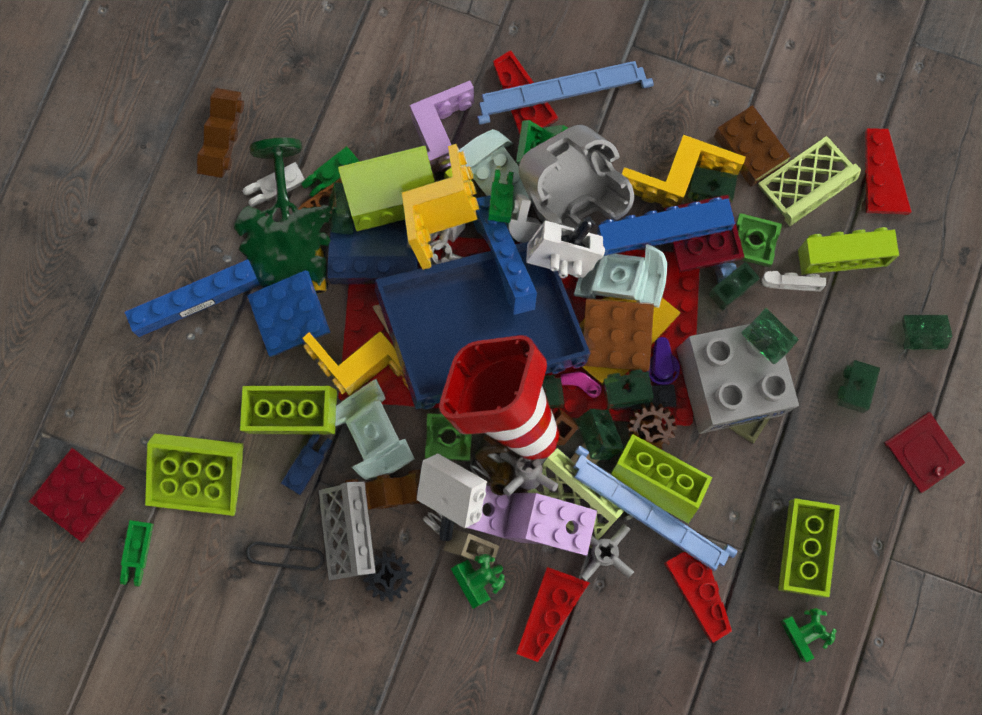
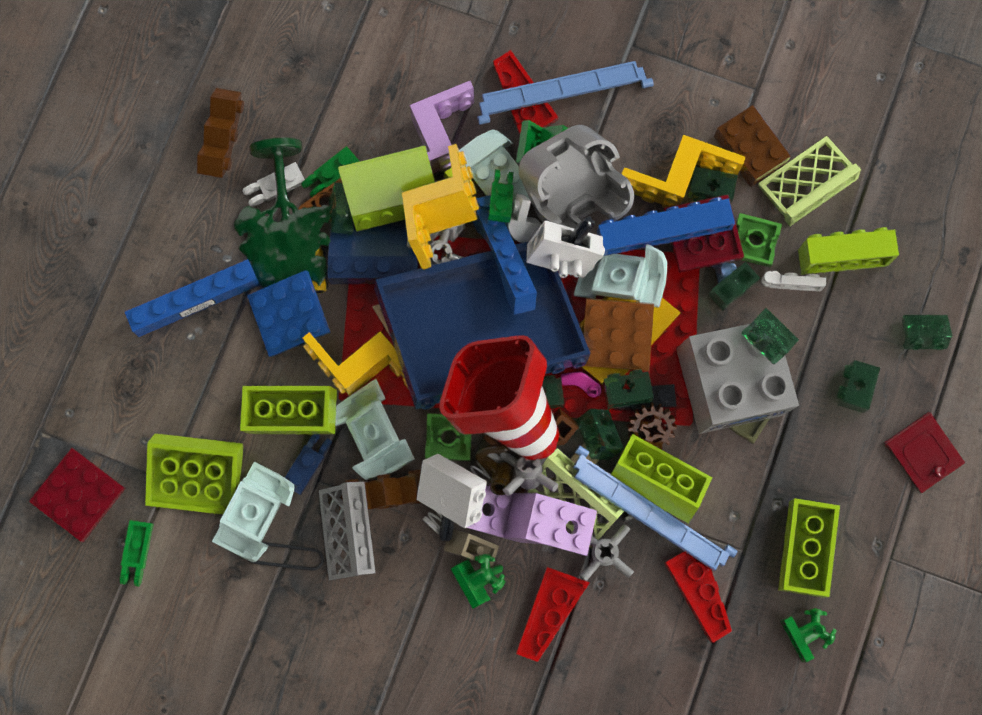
(253, 512): none -> light aqua piece
(398, 575): black gear -> none
(663, 363): dark purple piece -> none
(883, 177): red wing -> none

